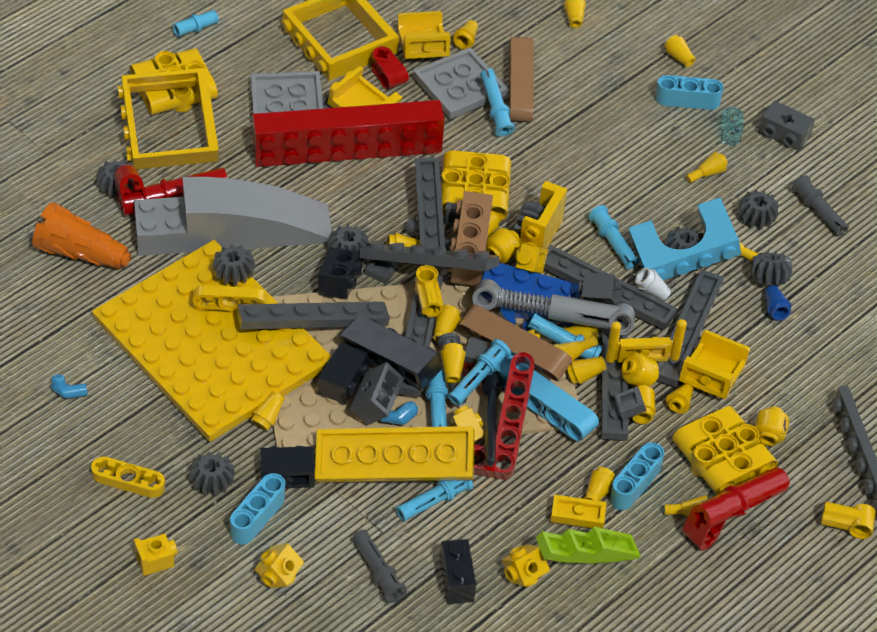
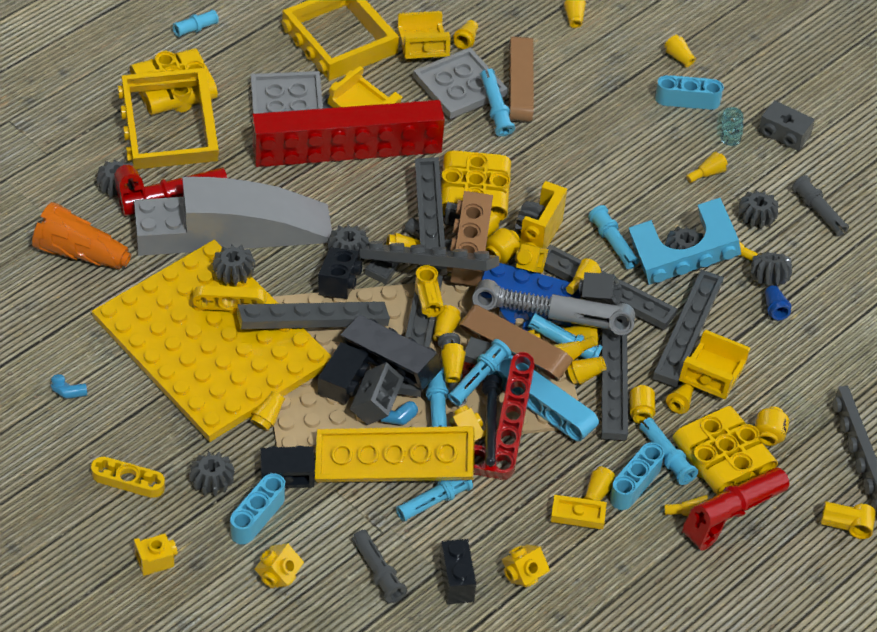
(388, 68): red piece -> none
(586, 265): none -> yellow cone
(592, 547): lime slope -> none
(630, 402): dark grey tile -> none
(640, 370): yellow head -> none
(652, 283): white cone -> none
(657, 348): yellow plate -> none
(674, 458): none -> medium azure pin

